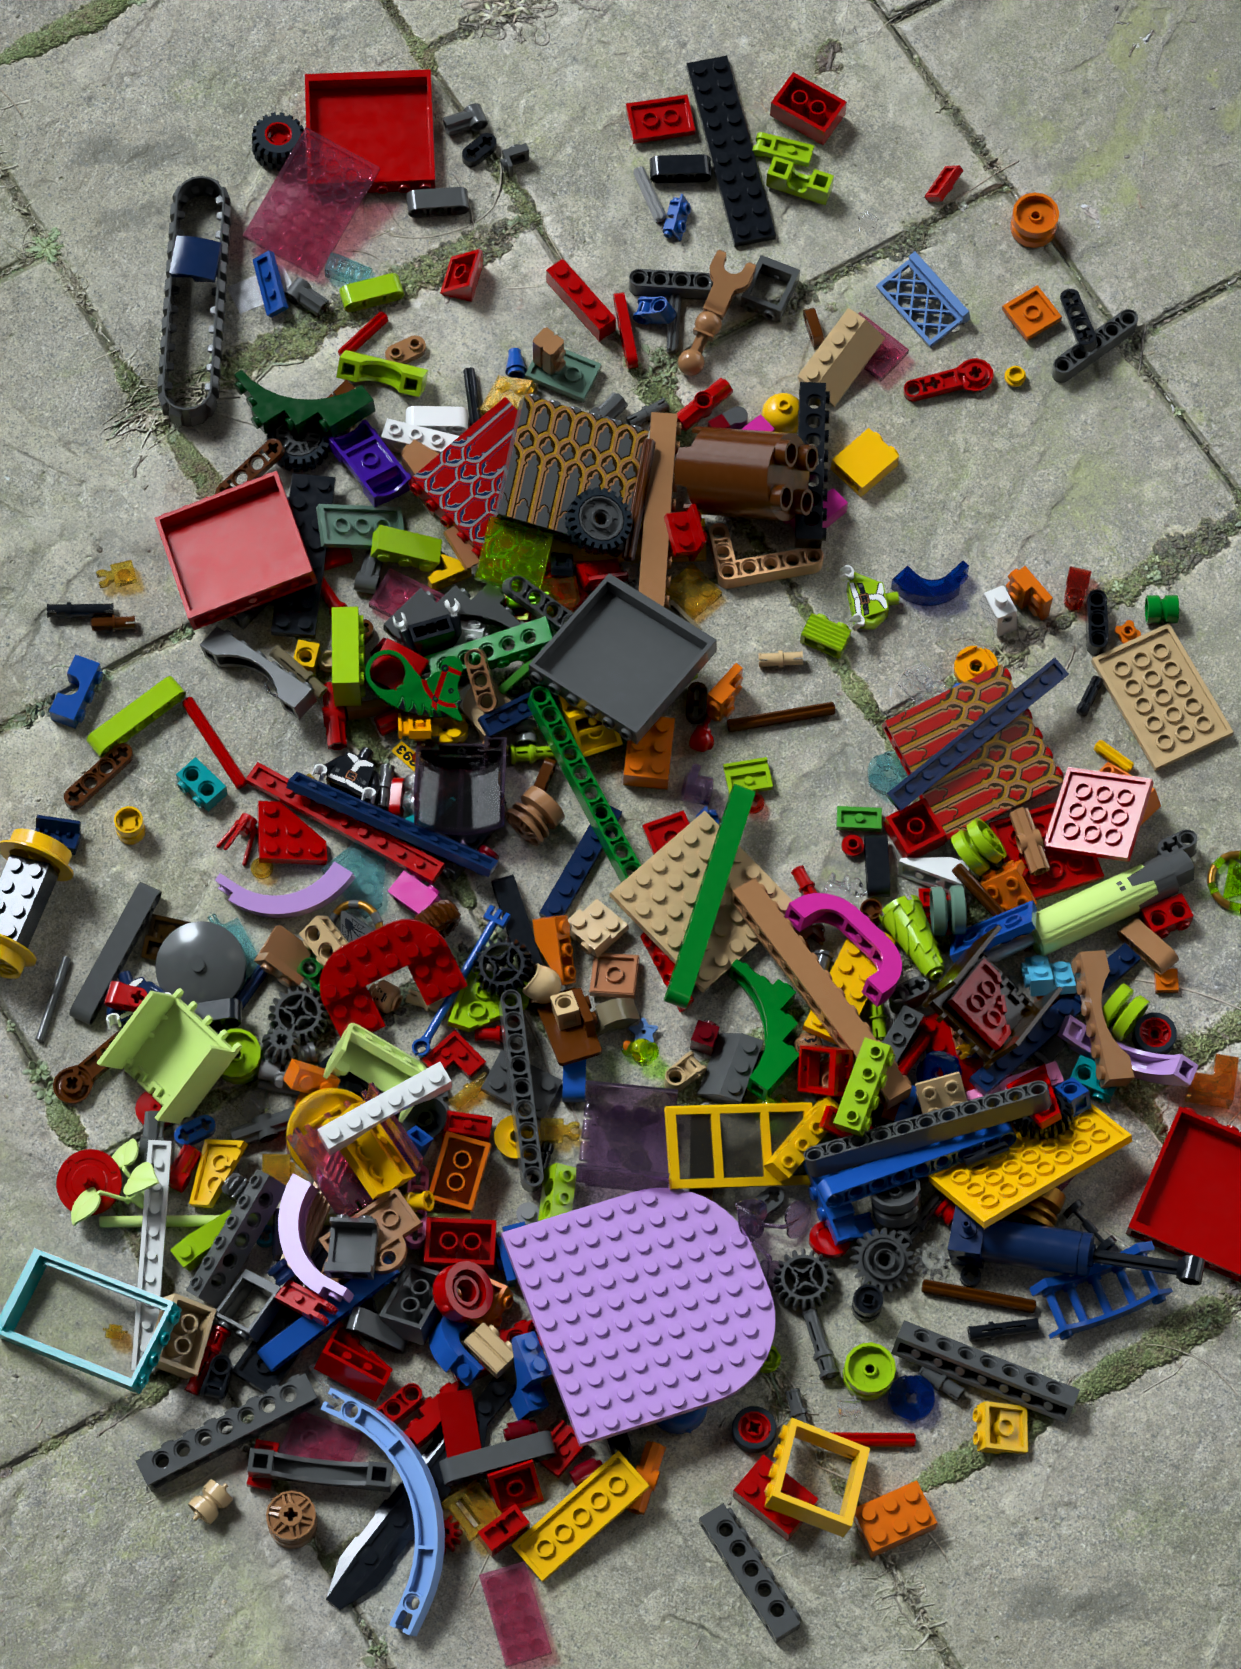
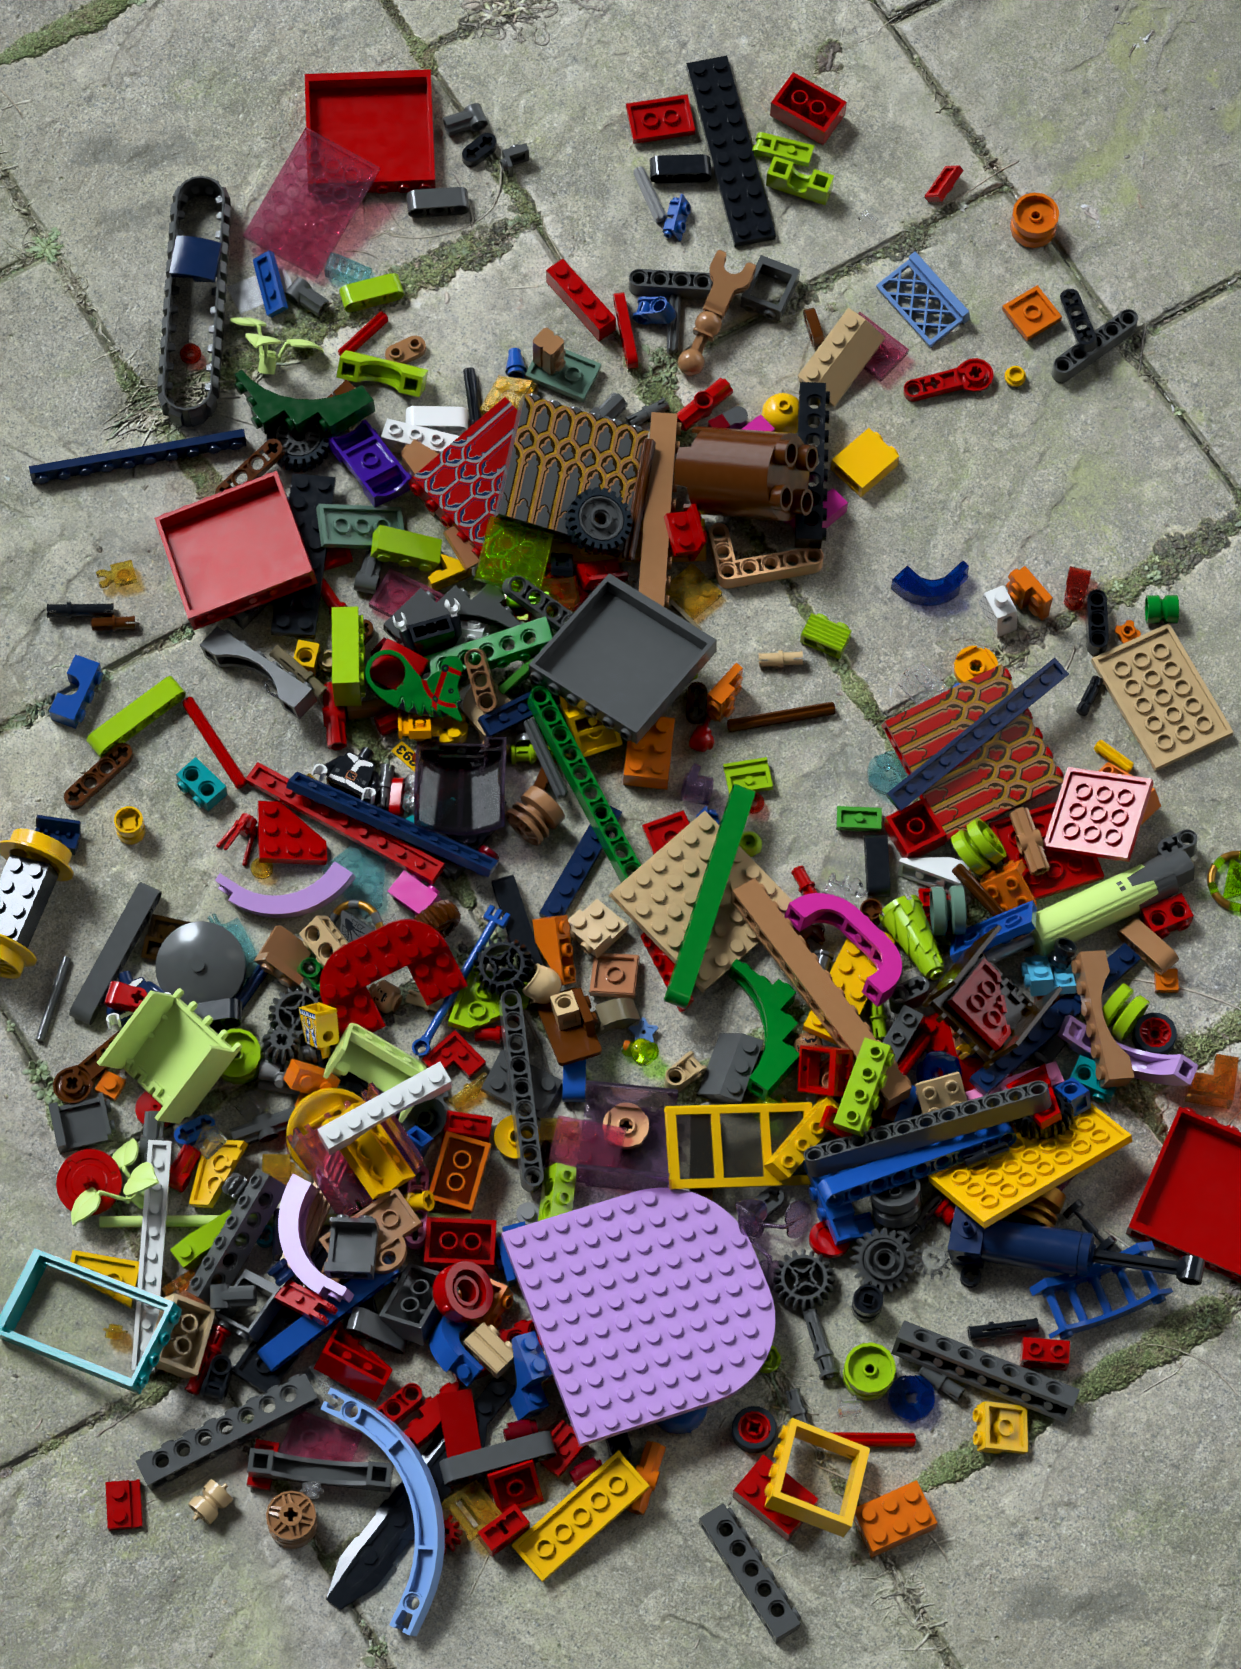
(82, 1124): none -> dark grey panel
(110, 1085): none -> orange plate
(113, 1267): none -> yellow wing
(124, 1505): none -> red plate
(136, 456): none -> dark blue plate
(180, 1283): none -> clear orange plate
(190, 348): none -> clear red plate
(210, 1141): none -> clear slope
(227, 1296): none -> dark grey piece
(267, 358): none -> yellowish green plant
(275, 139): black wheel -> none
(312, 1489): none -> clear plate
(320, 1027): none -> yellow torso
(463, 275): red slope -> none
(515, 1614): clear pink plate -> none
(545, 758): none -> dark grey axle
(586, 1143): none -> clear pink plate
(636, 1117): none -> light nougat plate
(705, 1037): dark red brick -> none
(755, 843): none -> lime plate
(850, 851): red plate -> none
(867, 599): torso -> none
(978, 1296): reddish brown axle -> none
(1044, 1353): none -> red brick
(1062, 954): none -> black wheel

